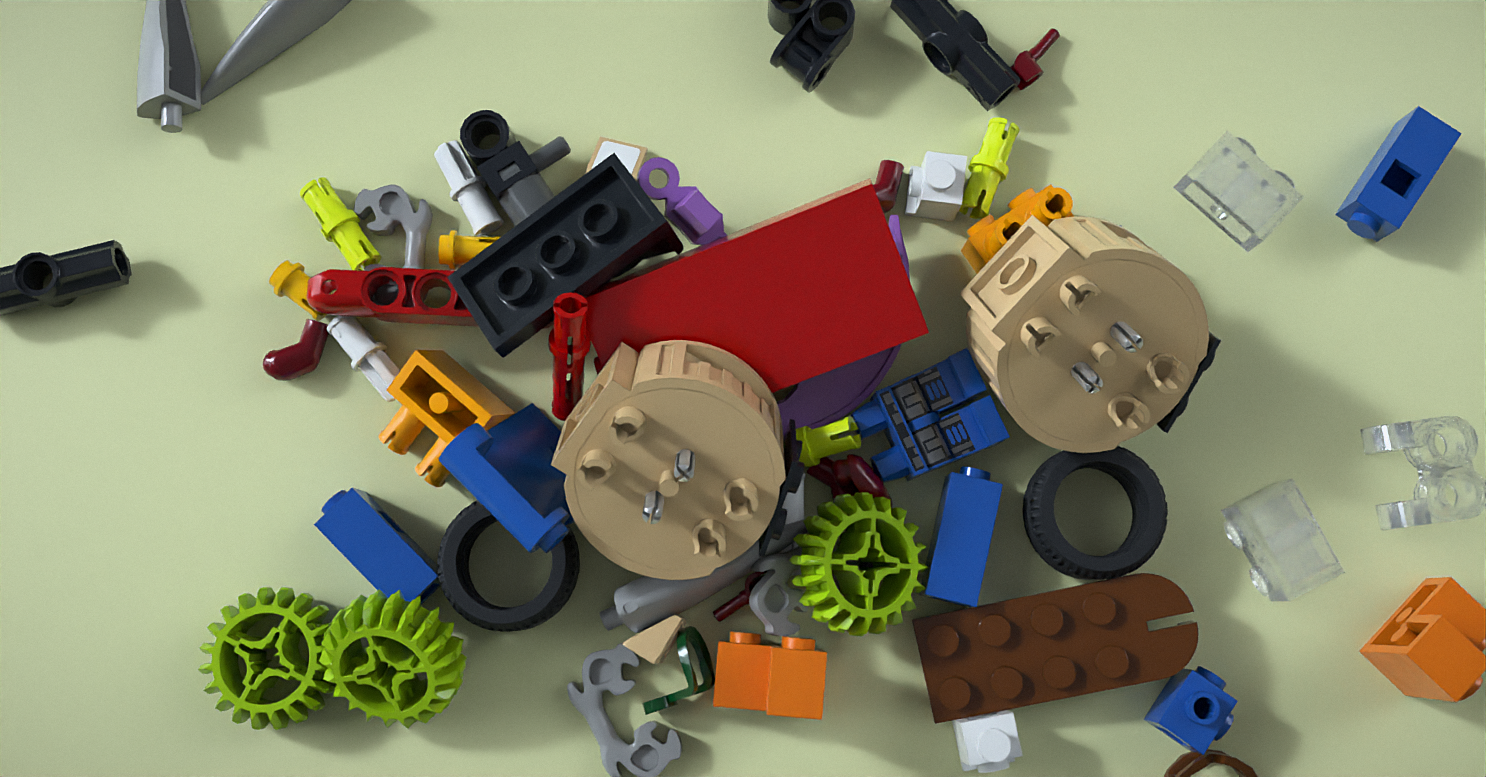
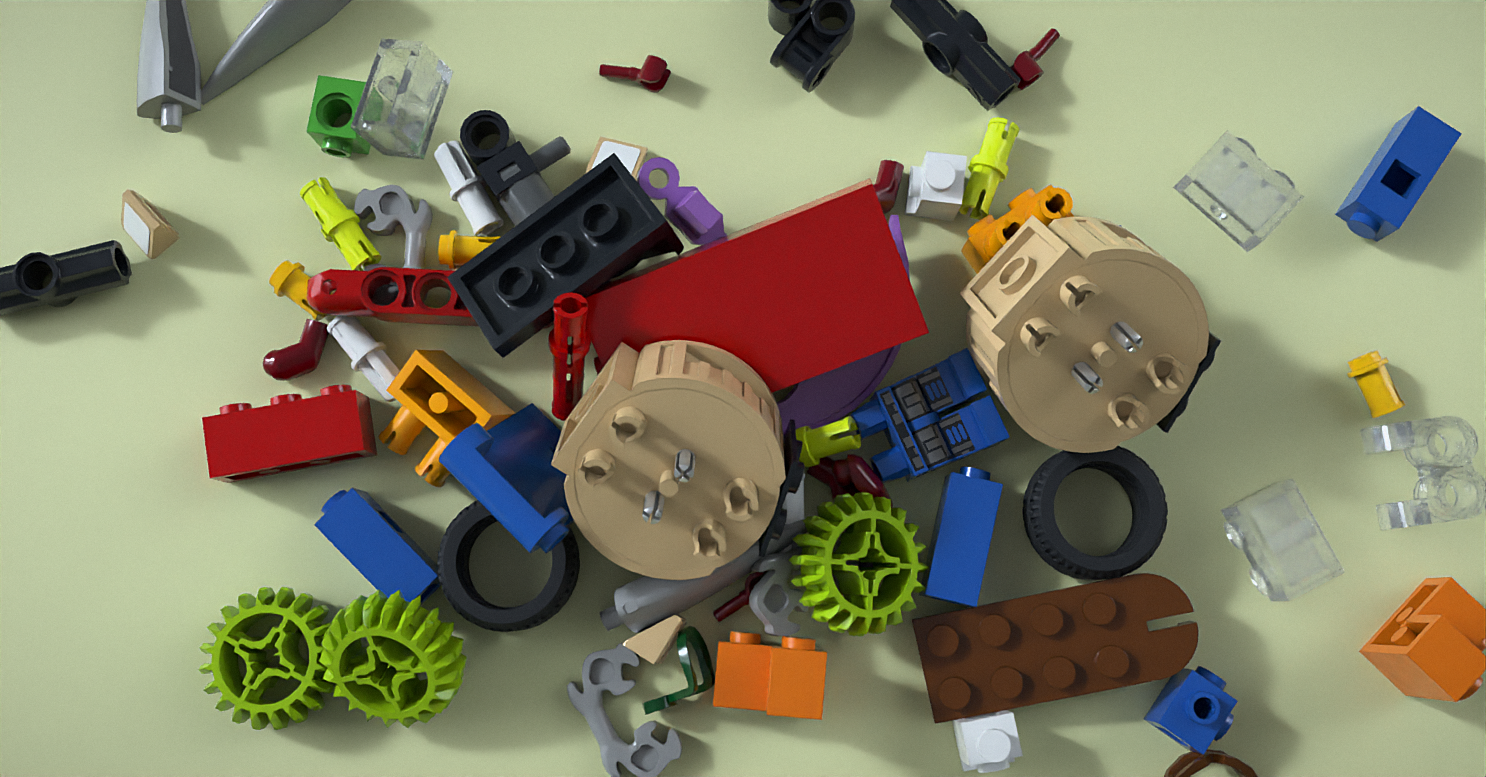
(146, 224): none -> tan slope
(289, 434): none -> red brick
(330, 100): none -> bright green brick
(402, 98): none -> clear brick
(651, 76): none -> dark red hand
(1375, 383): none -> yellow pin

